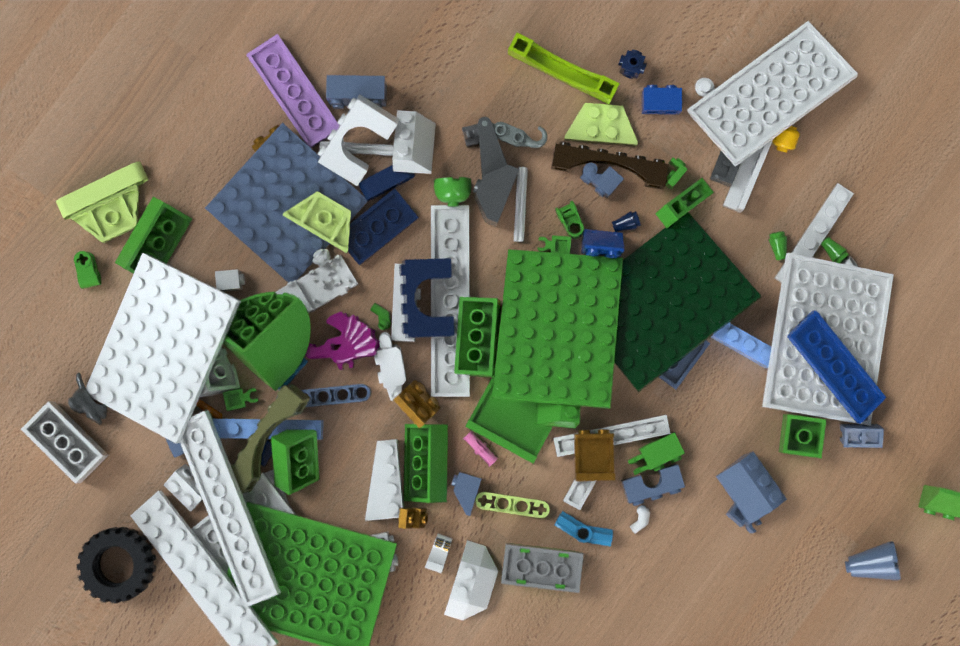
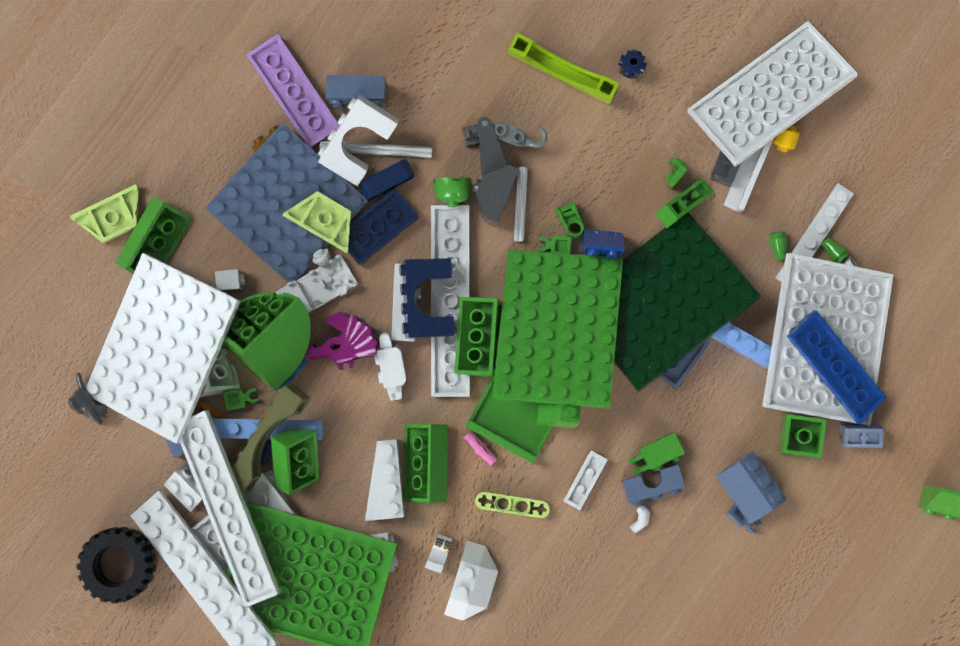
(64, 442): white brick -> none
(87, 272): bright green piece -> none
(101, 189): yellowish green beam -> none
(333, 395): sand blue beam -> none
(383, 316): bright green arm -> none
(412, 518): pearl gold slope -> none
(413, 143): white slope -> none
(417, 403): pearl gold plate -> none
(466, 490): sand blue slope -> none
(542, 567): light grey piece -> none
(594, 456): pearl gold panel -> none
(595, 535): dark azure piece -> none
(602, 125): yellowish green wing -> none
(604, 183): sand blue brick -> none
(622, 433): white plate -> none
(627, 222): dark blue cone -> none
(651, 172): dark brown arch -> none
(661, 100): blue brick -> none
(704, 87): white plate -> none
(875, 563): sand blue cone -> none

